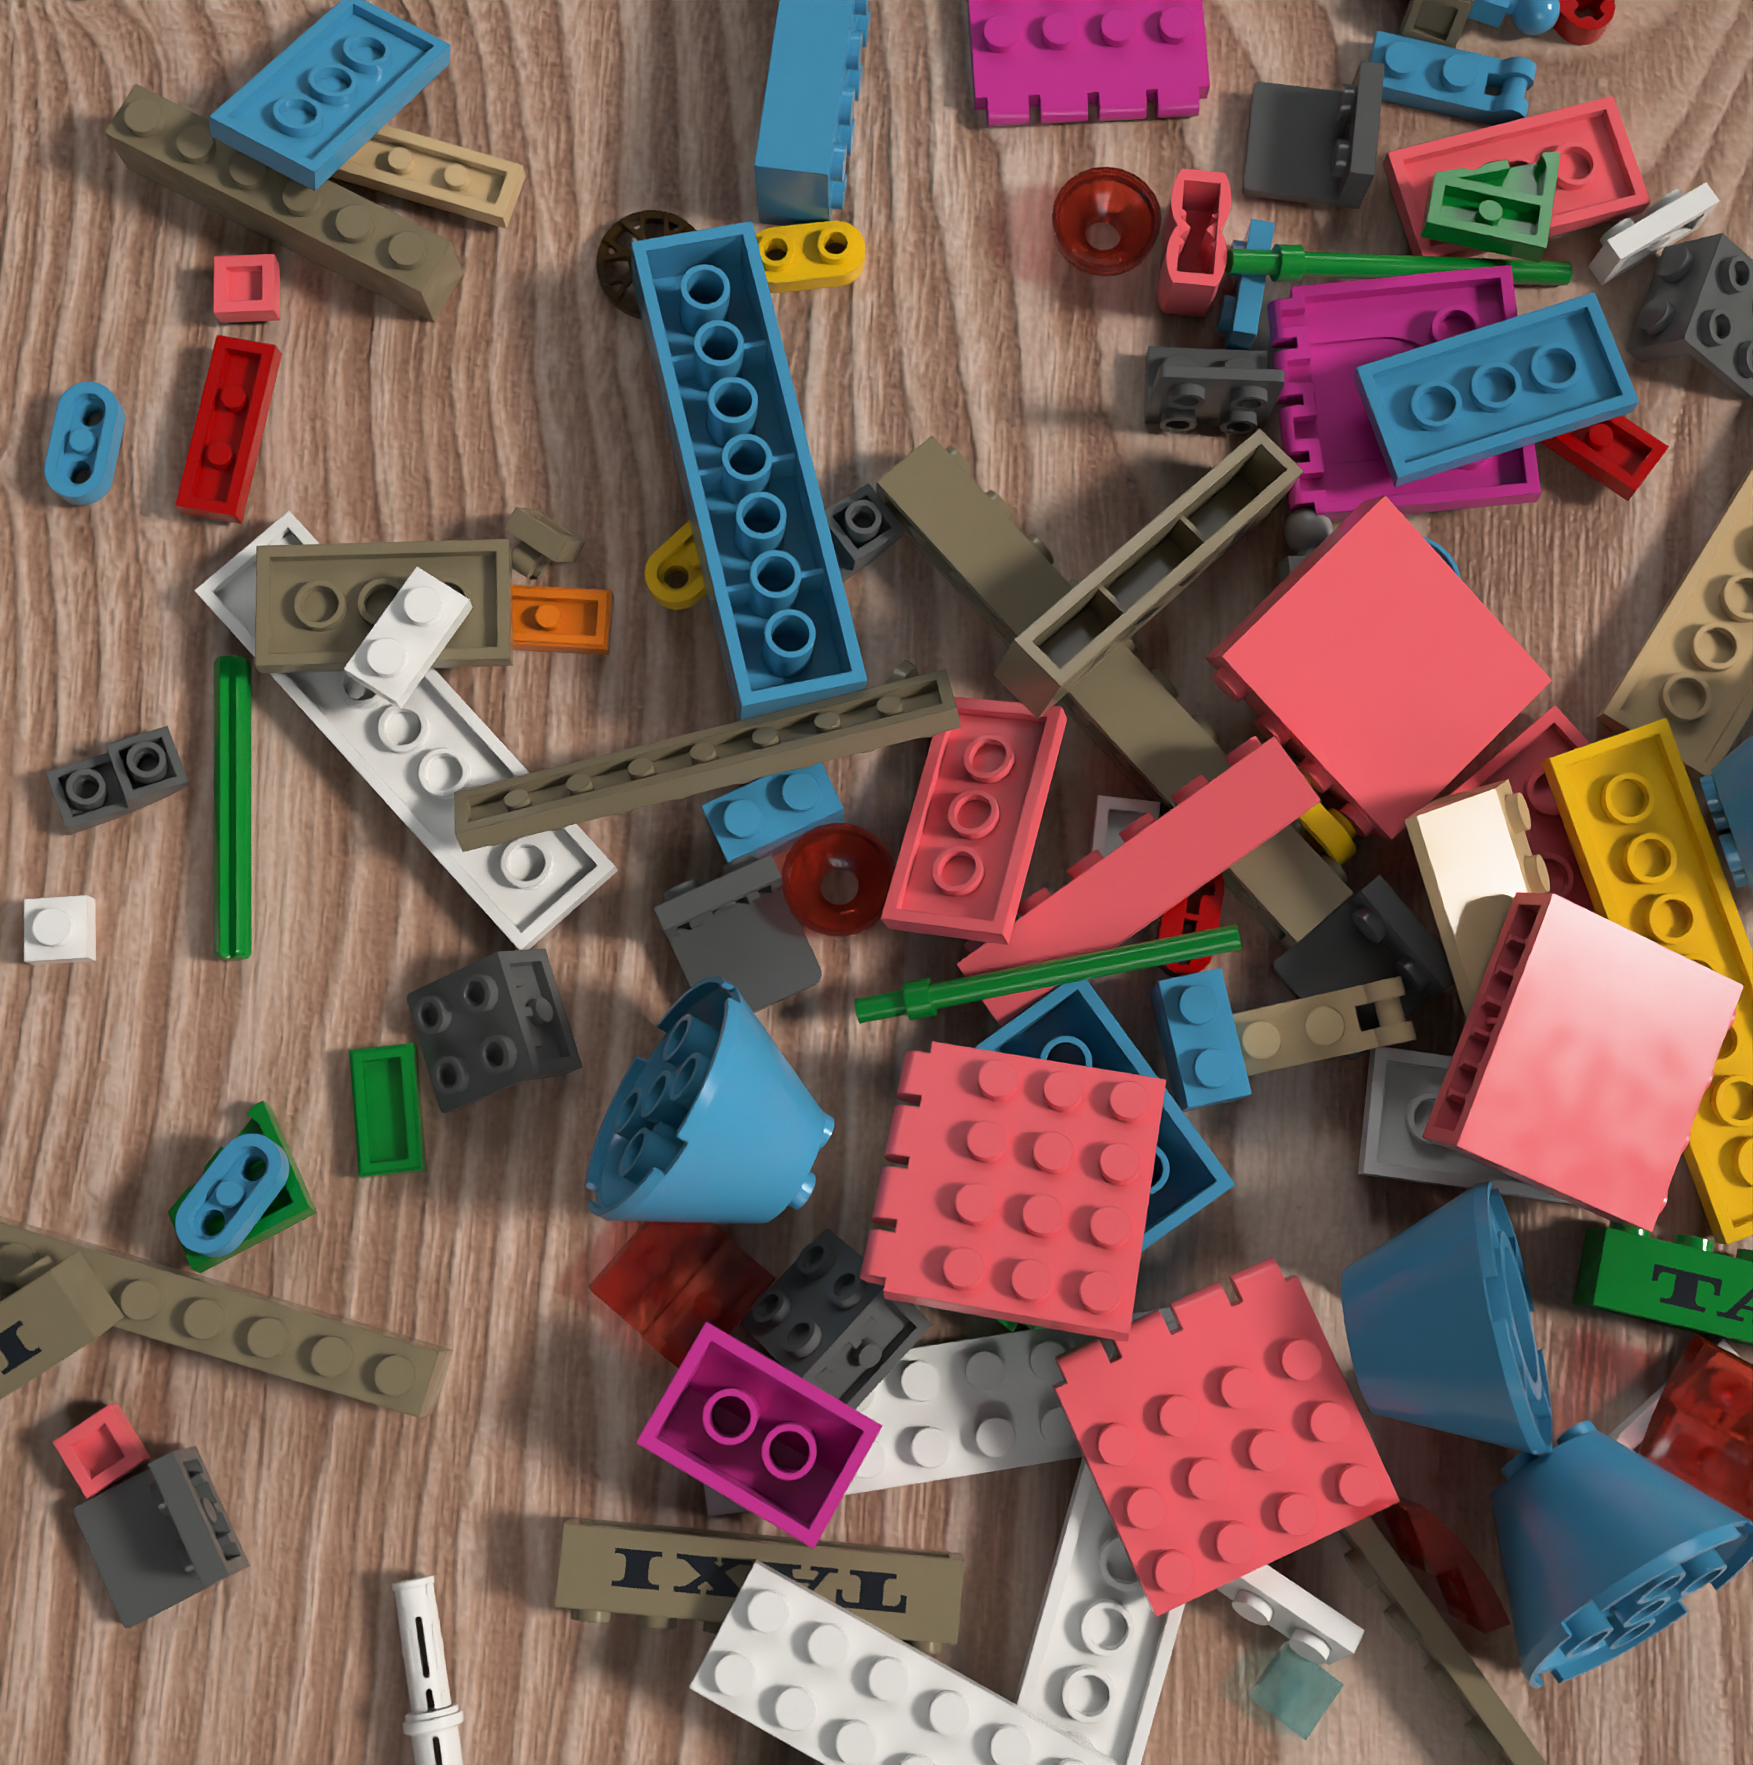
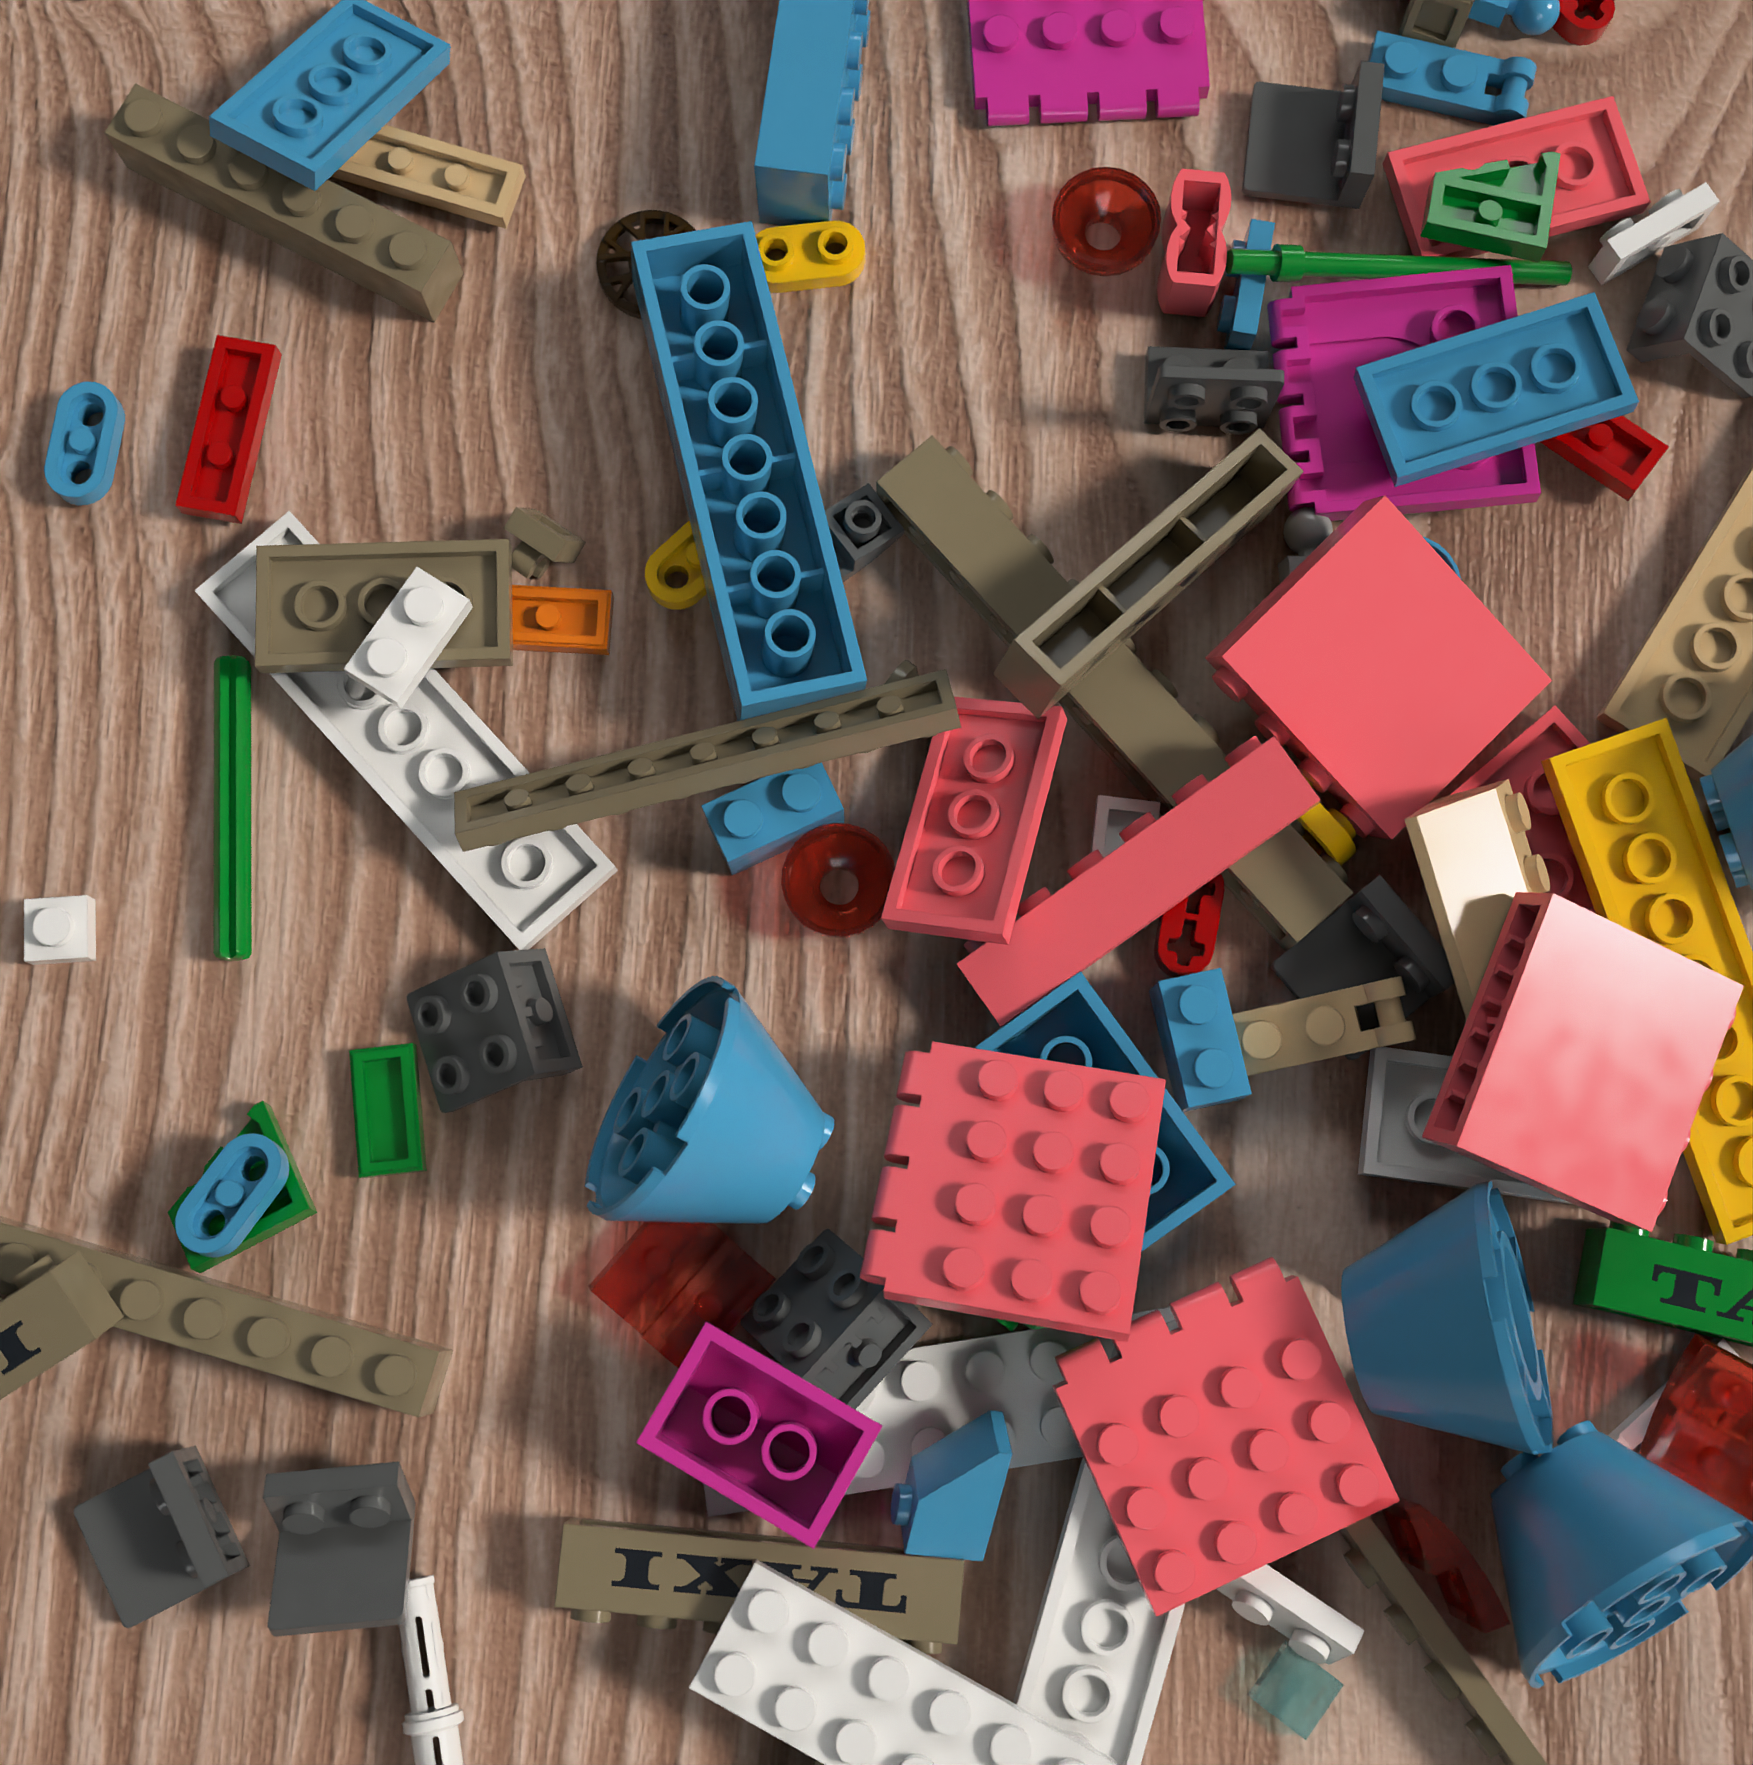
(101, 1450): coral plate -> none
(118, 782): dark grey slope -> none
(246, 288): coral plate -> none
(340, 1548): none -> dark grey bracket
(740, 933): dark grey bracket -> none
(923, 998): green bar -> none
(954, 1491): none -> dark azure slope

